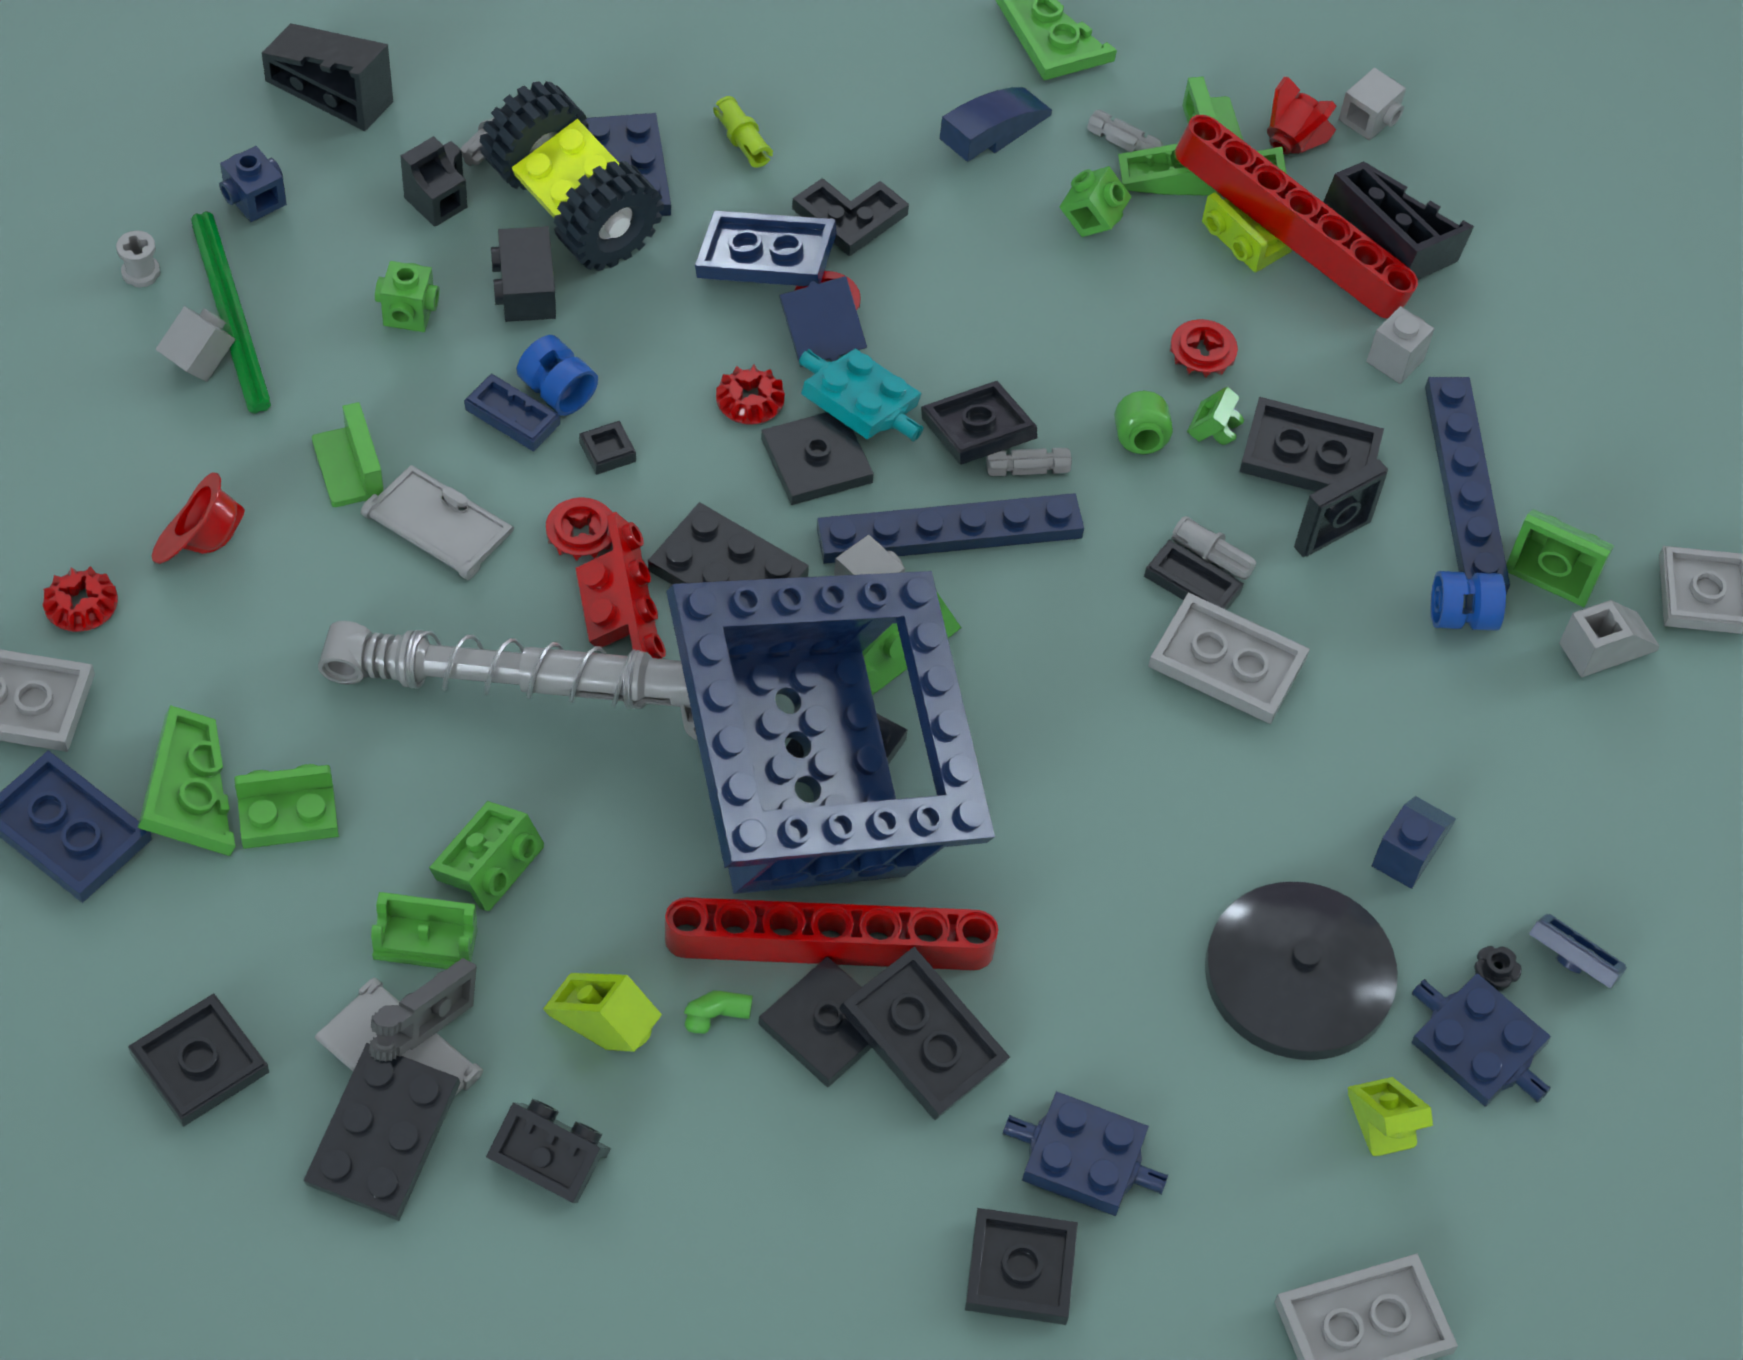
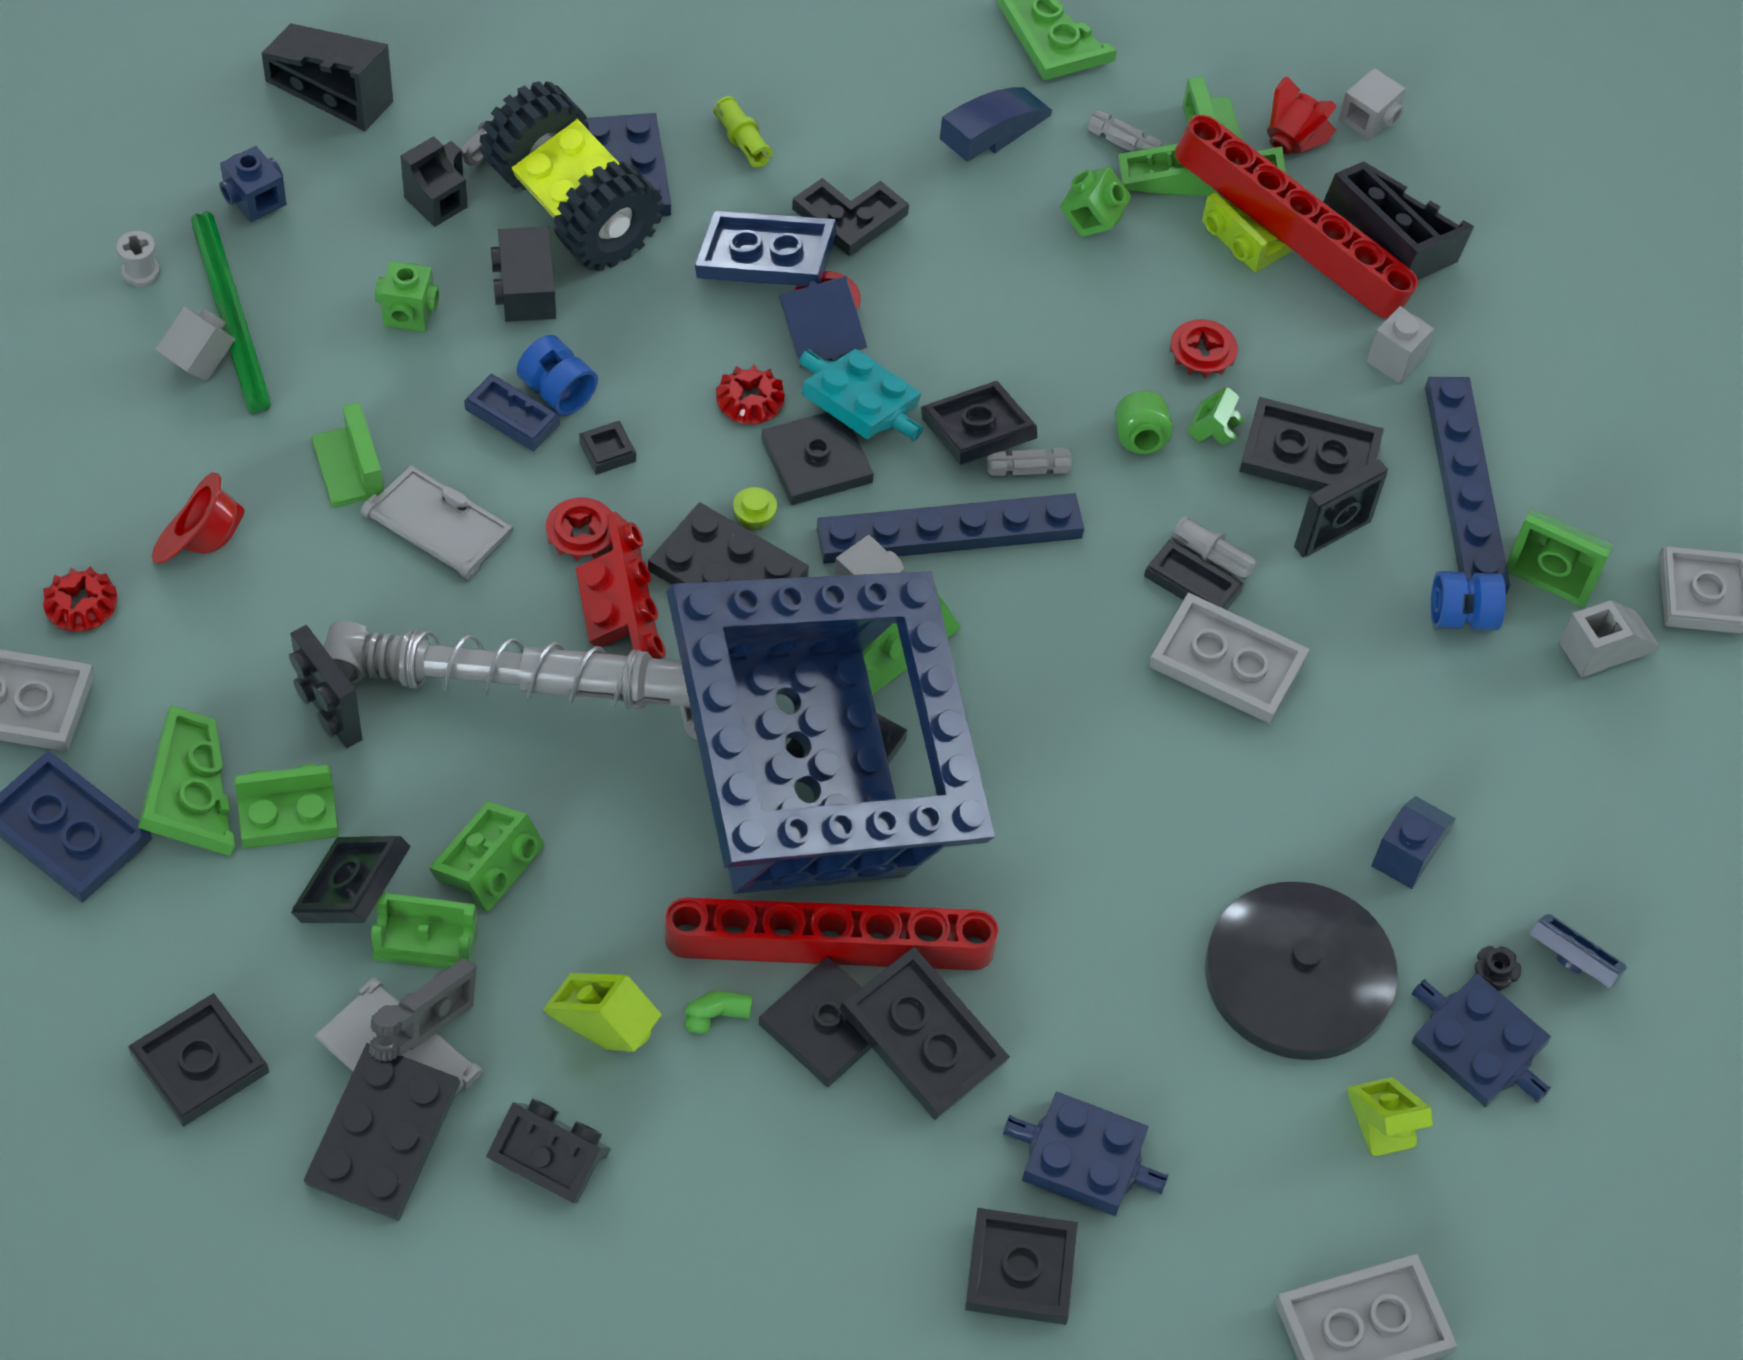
(325, 686): none -> black plate
(350, 879): none -> black plate
(754, 507): none -> lime plate

